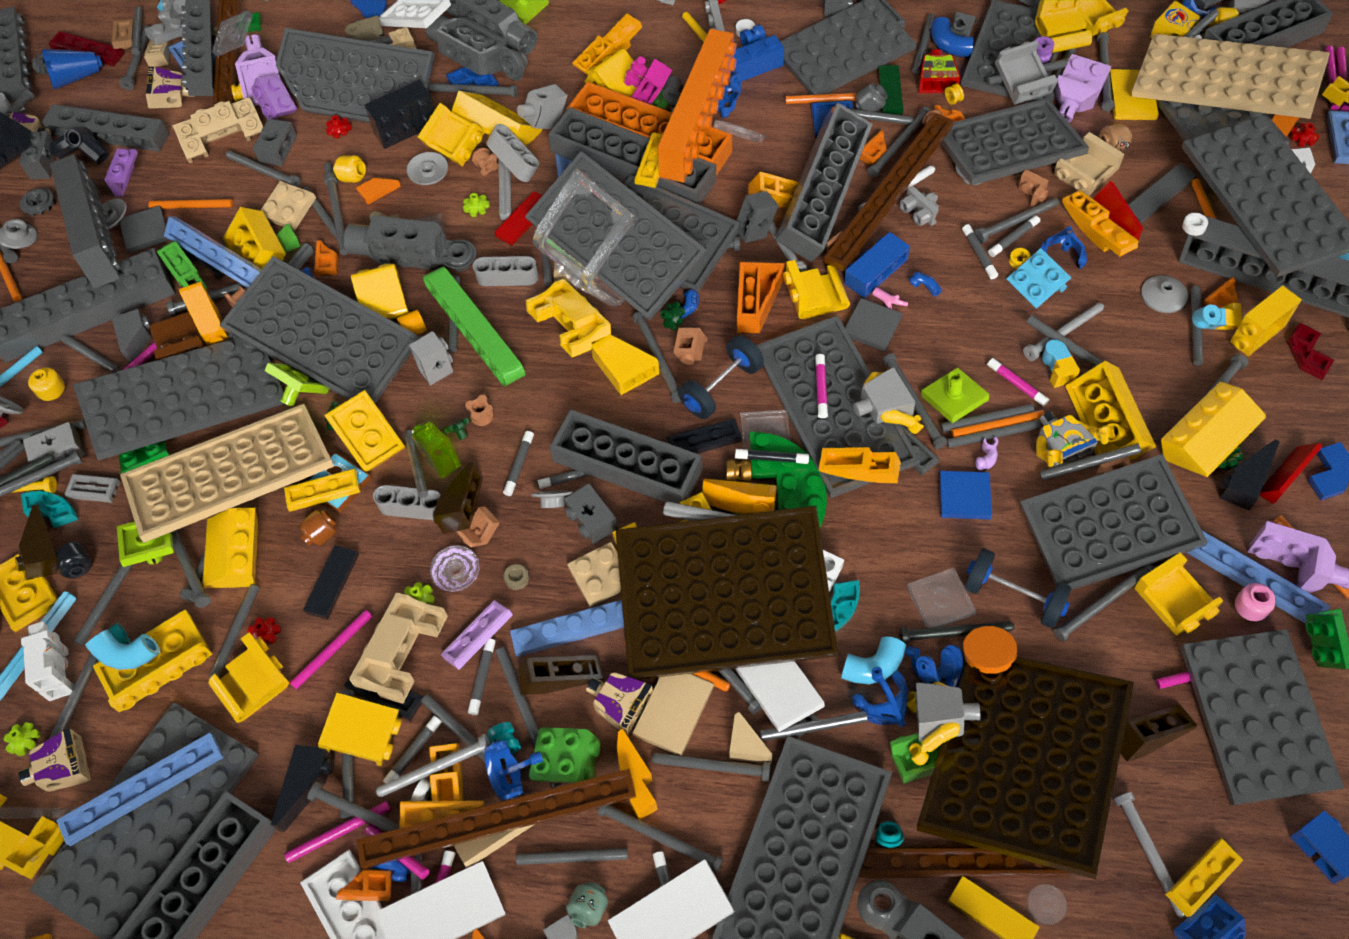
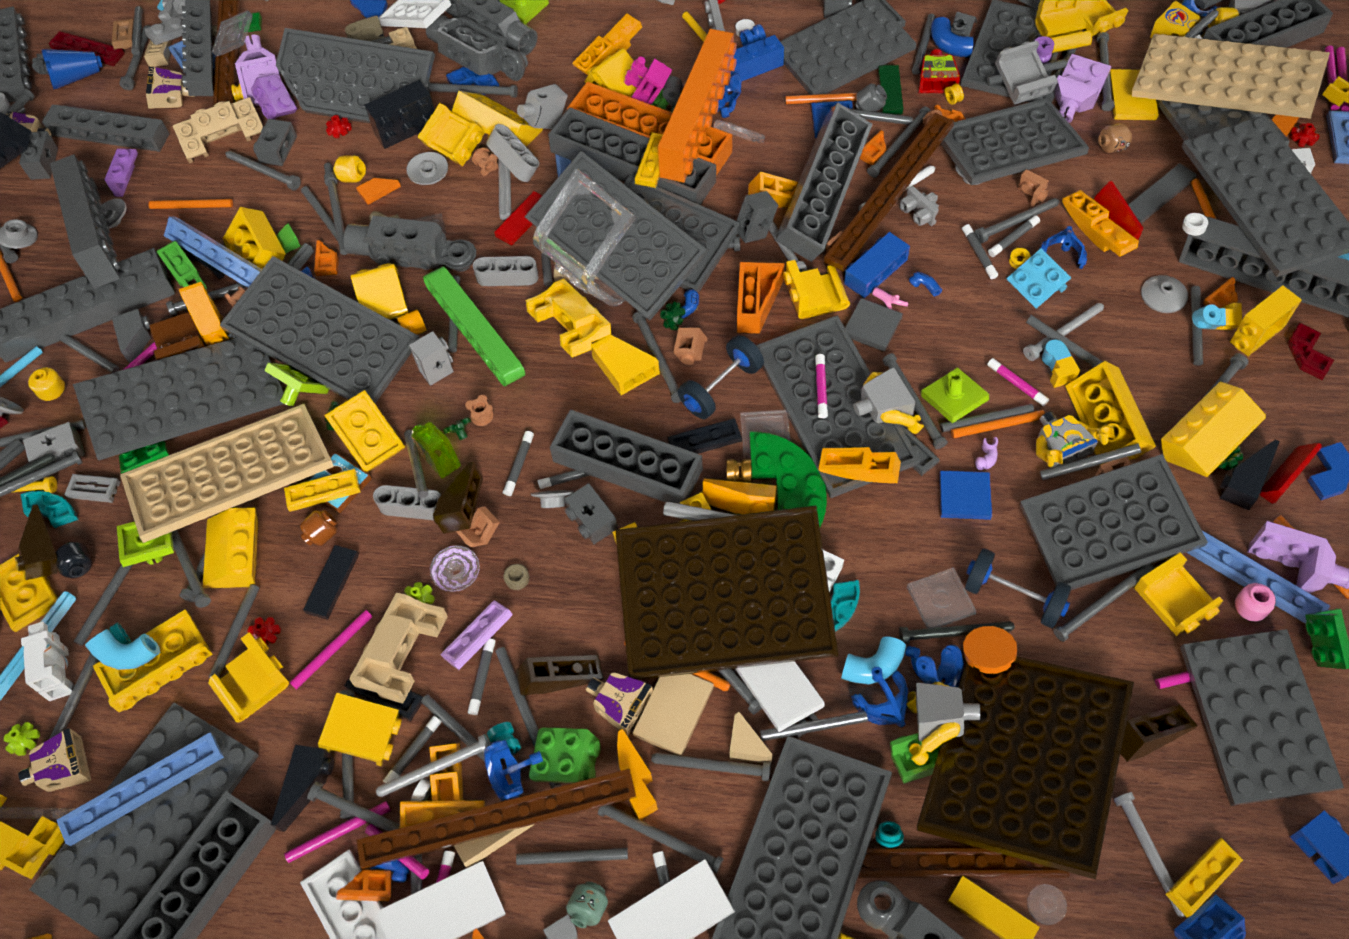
(33, 197): dark grey gear -> none
(85, 143): black piece -> none
(143, 229): dark grey tile -> none
(288, 205): tan plate -> none
(475, 205): lime plant -> none
(567, 628): medium blue plate -> none
(597, 574): tan plate -> none
(772, 456): black bar -> none
(990, 434): dark grey bar -> none
(1092, 169): tan panel -> none

